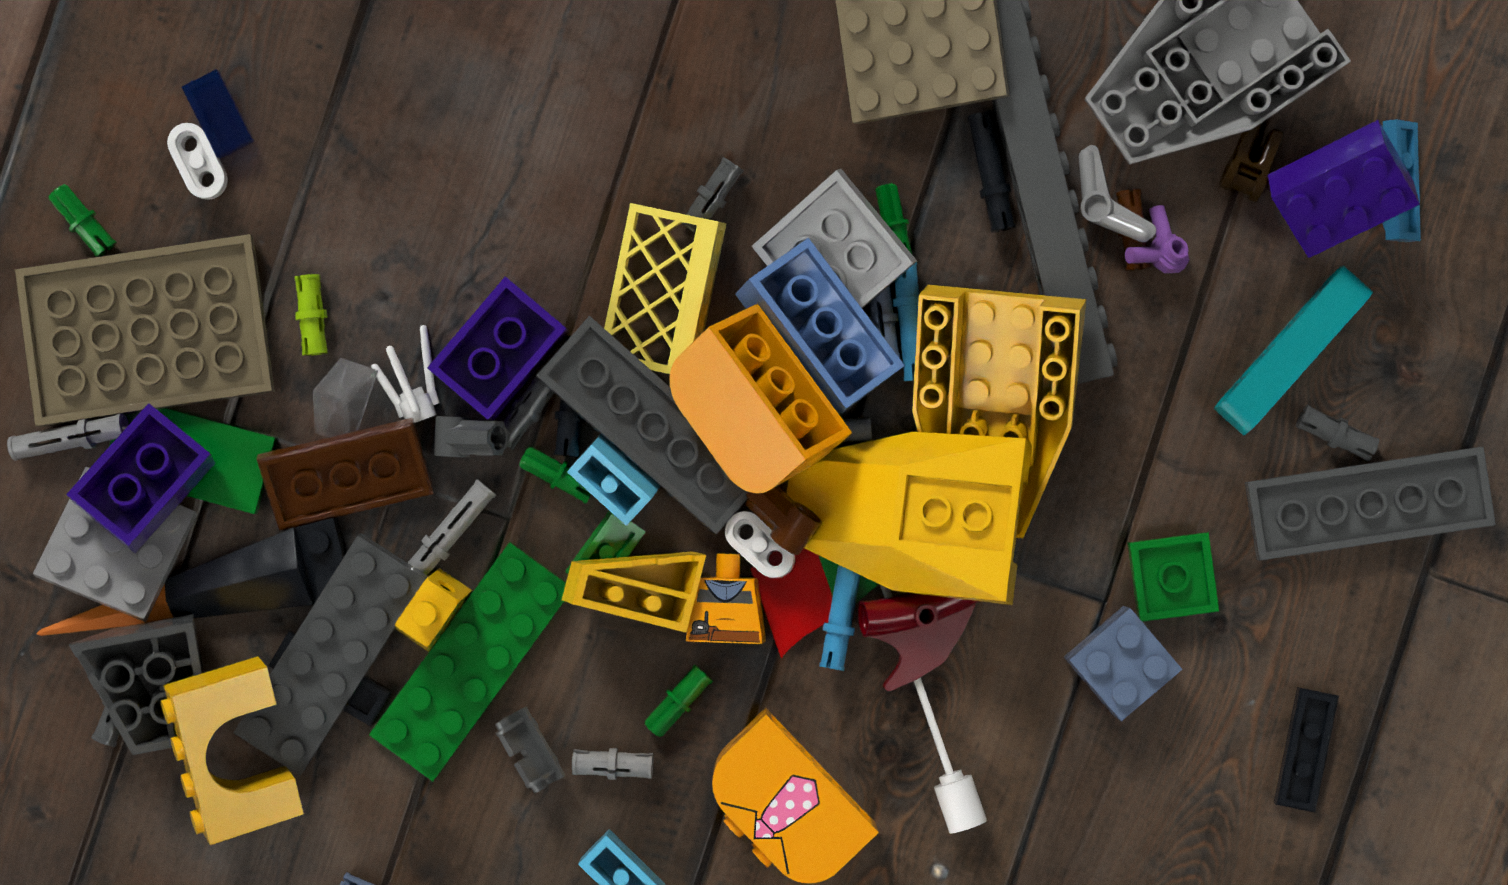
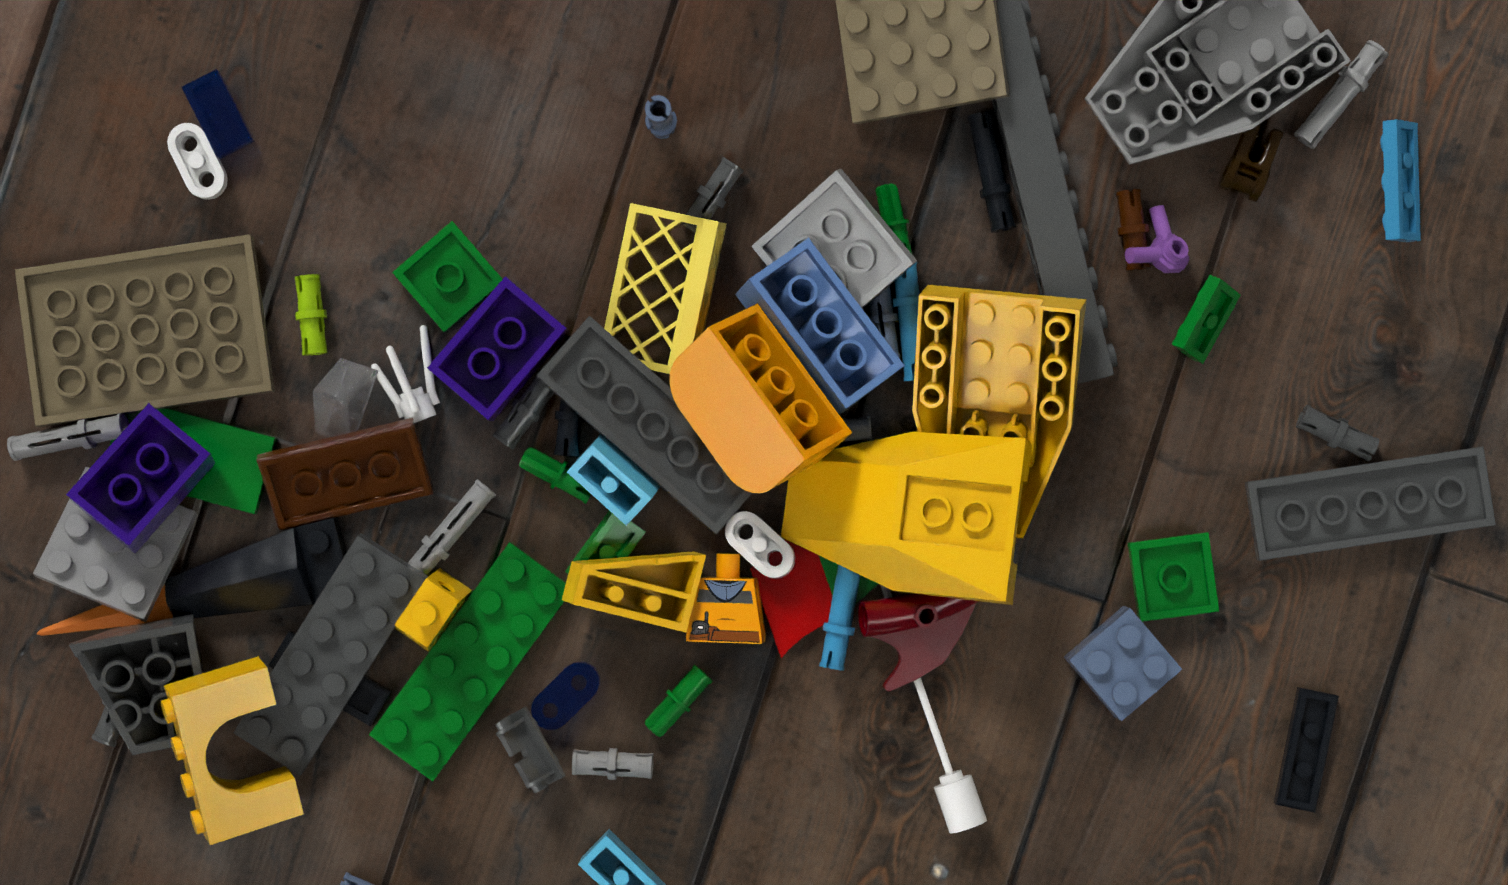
(81, 220): green axle -> none
(448, 277): none -> green plate
(469, 437): dark grey piece -> none
(565, 695): none -> clear blue plate
(660, 117): none -> sand blue pin
(787, 803): light orange brick -> none
(790, 521): reddish brown piece -> none
(1099, 206): light grey piece -> none
(1206, 319): none -> green plate
(1293, 350): teal beam -> none
(1343, 189): dark purple brick -> none
(1351, 82): none -> light grey pin

